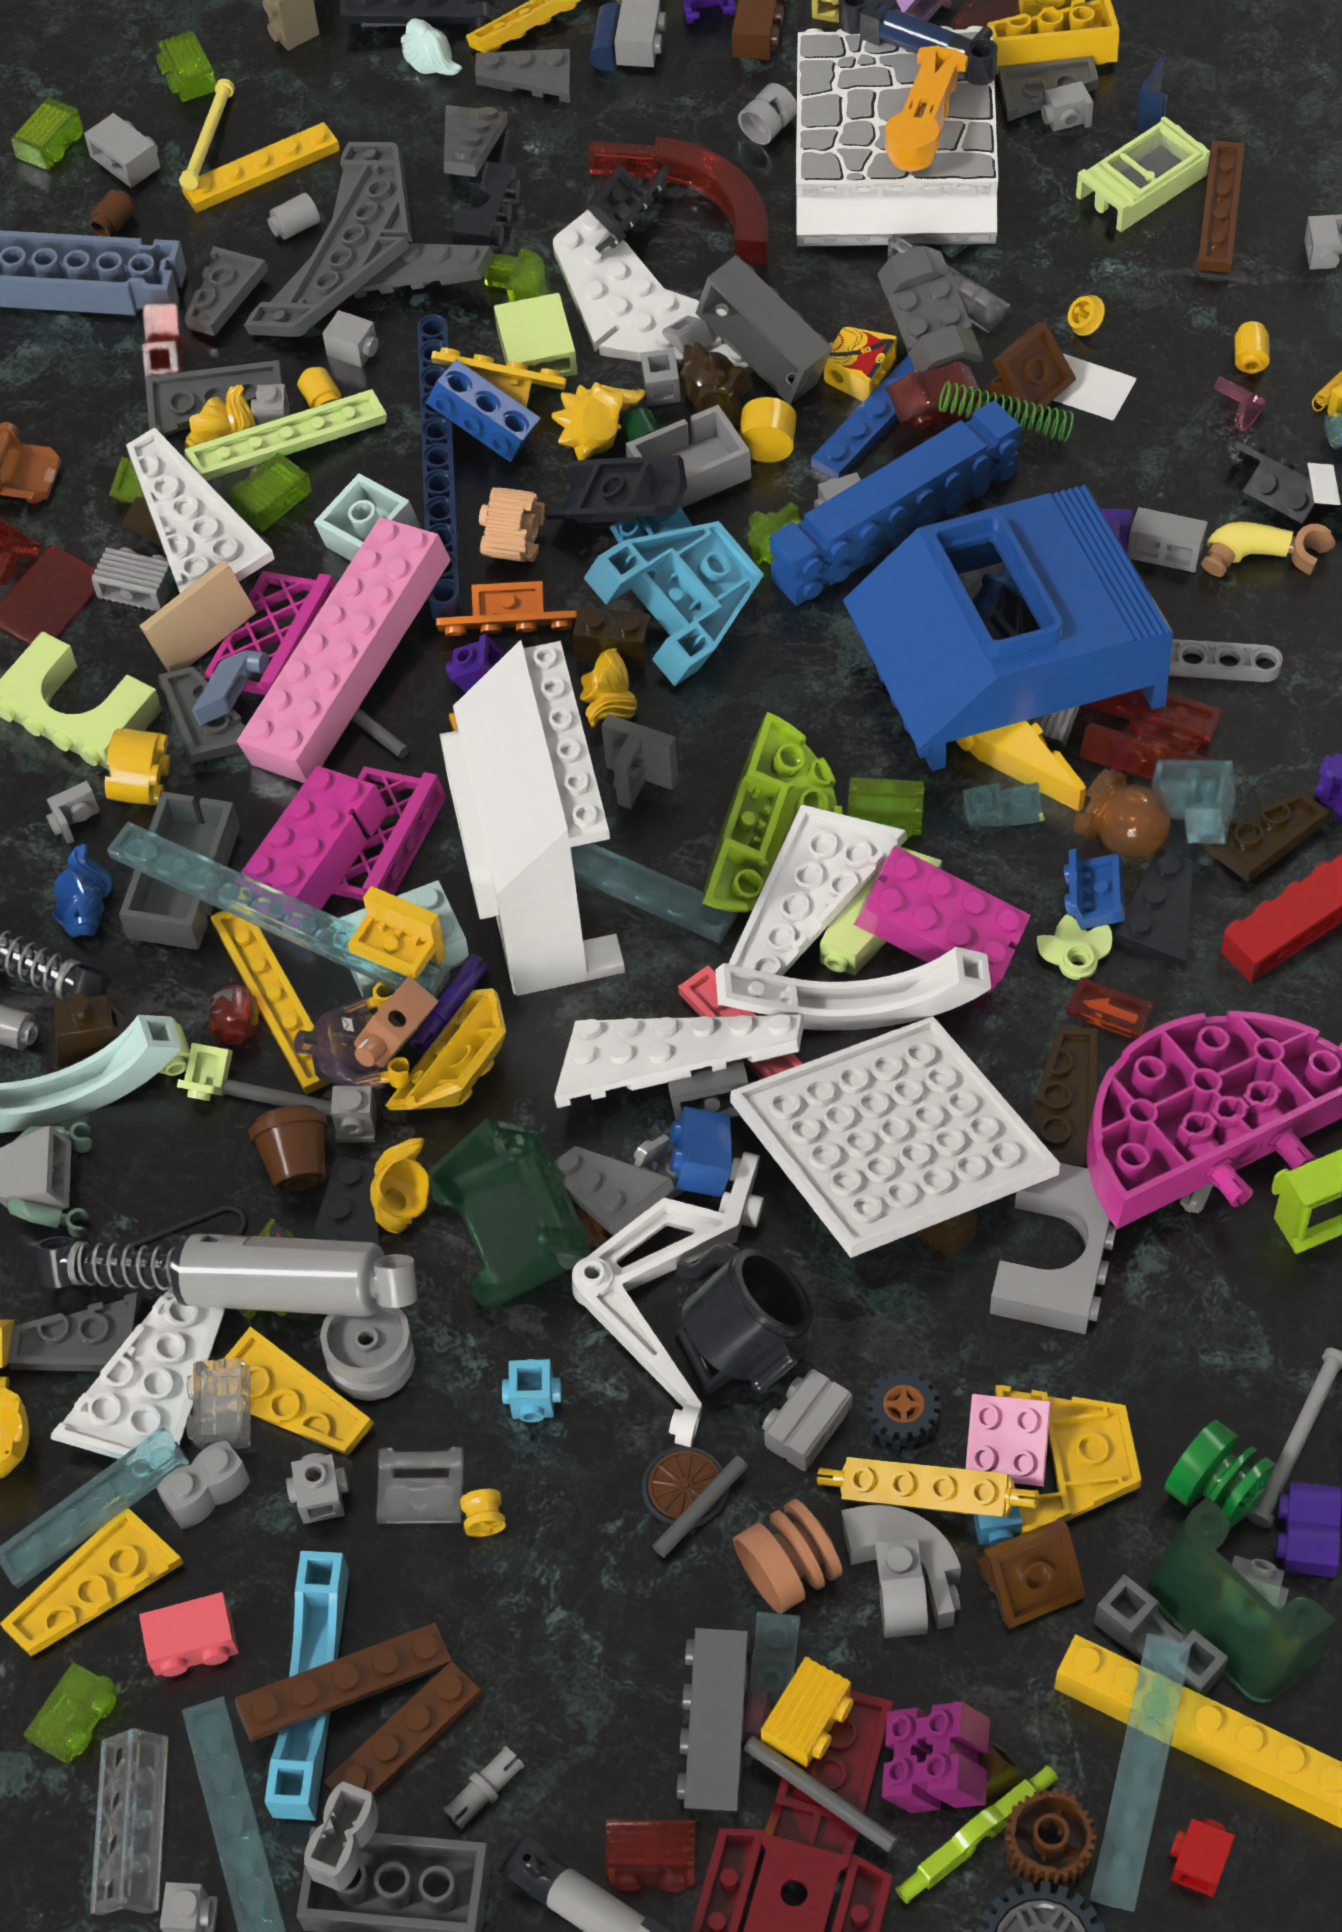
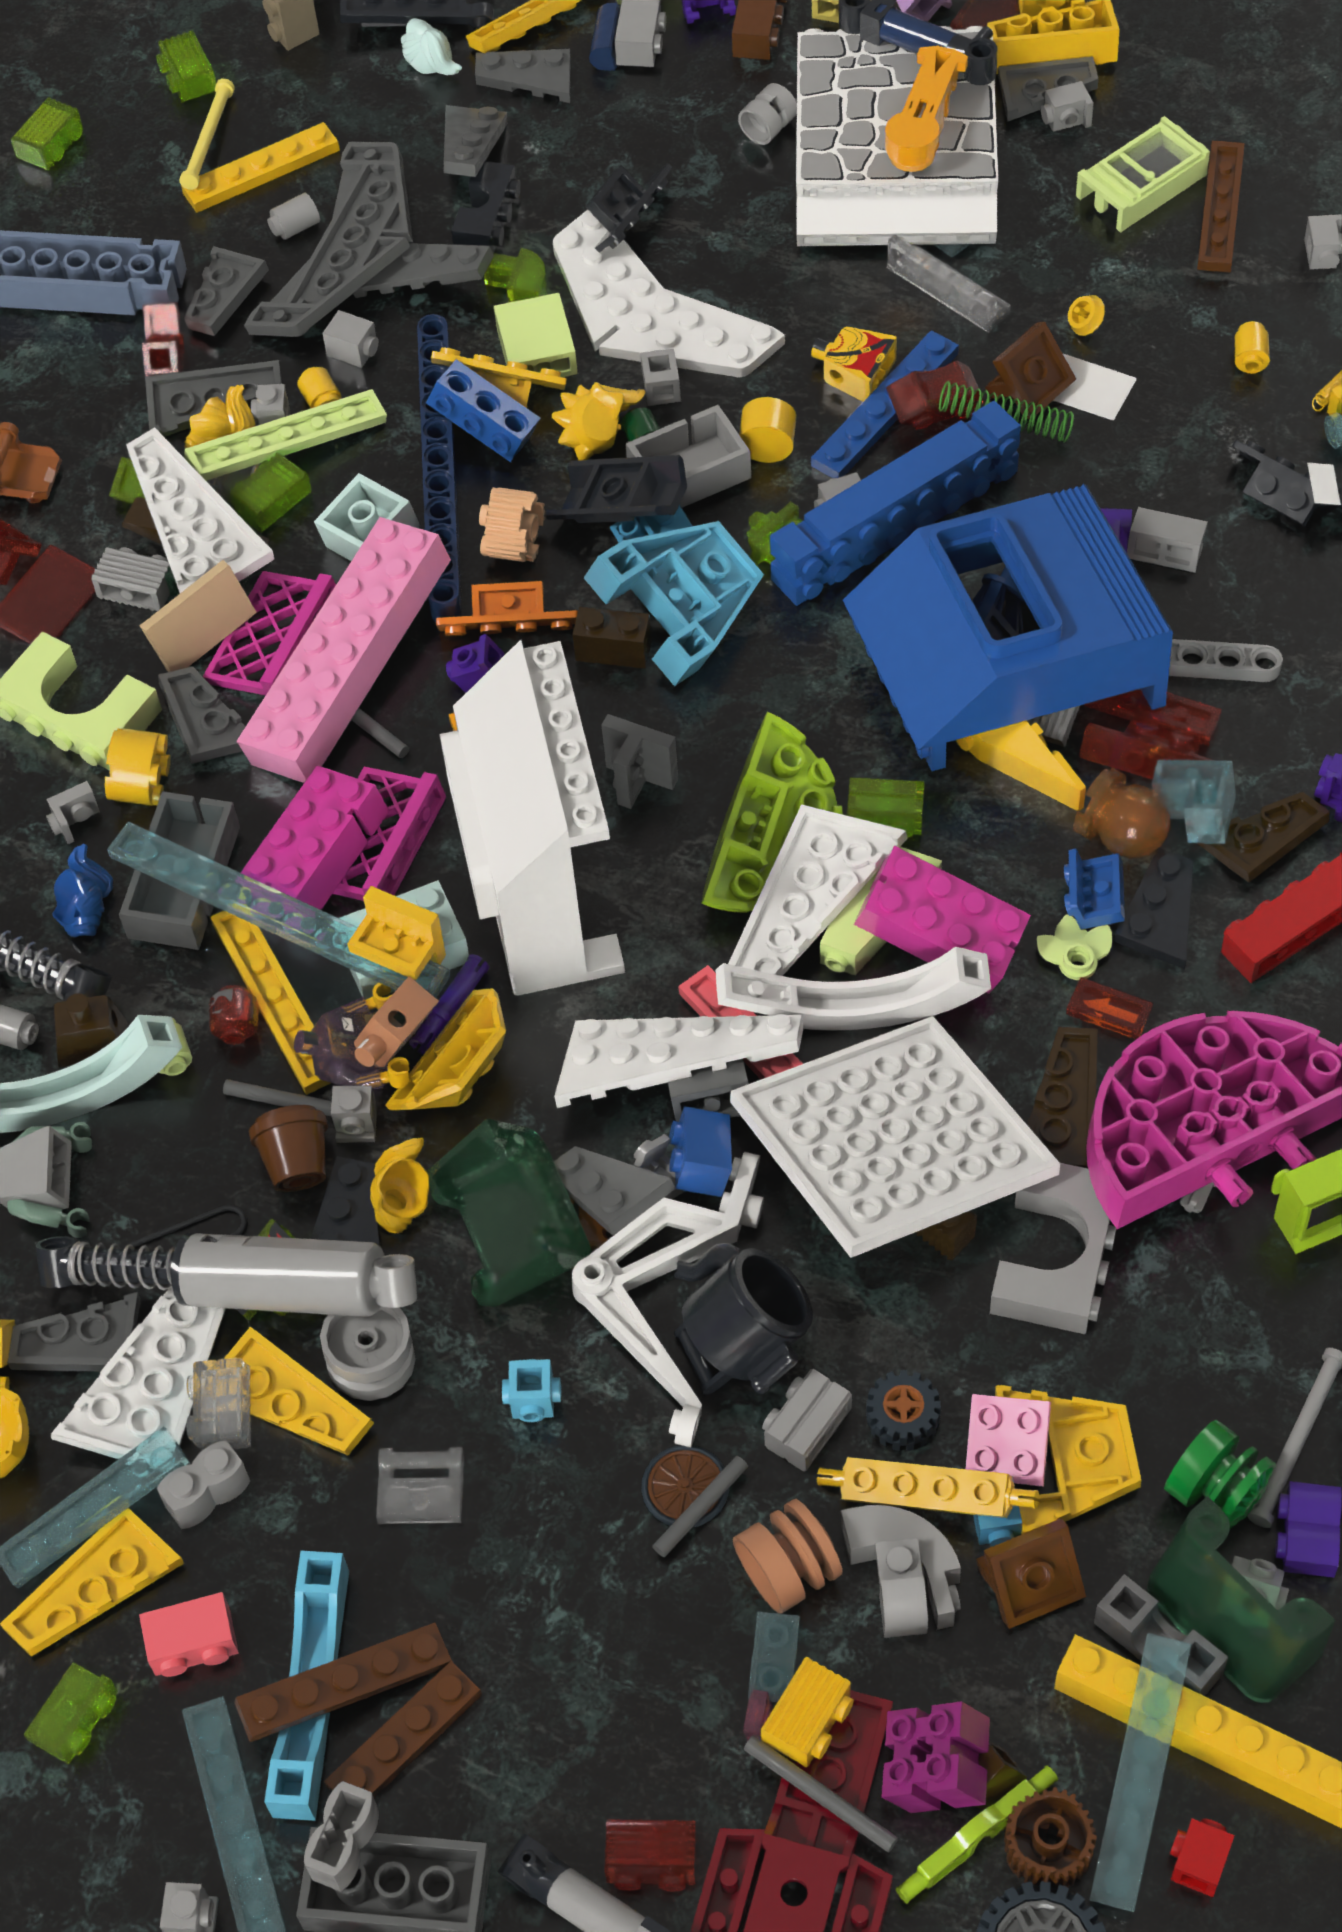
(111, 213): reddish brown brick -> none
(122, 150): light grey brick -> none
(135, 1820): clear fence -> none
(206, 1071): yellowish green bracket -> none
(227, 684): sand blue piece -> none
(317, 1487): light grey brick -> none
(482, 1512): yellow wheel -> none
(483, 1787): light grey pin -> none
(608, 689): yellow hair -> none
(649, 891): clear light blue plate -> none
(687, 331): light grey slope -> none
(703, 172): clear red arch -> none
(714, 380): dark brown head -> none
(715, 1721): dark grey wedge -> none
(763, 329): dark grey piece -> none
(928, 309): dark grey piece -> none
(1007, 807): clear light blue slope -> none
(1151, 100): dark blue piece -> none
(1240, 539): piece -> none
(1249, 405): clear pink tile -> none

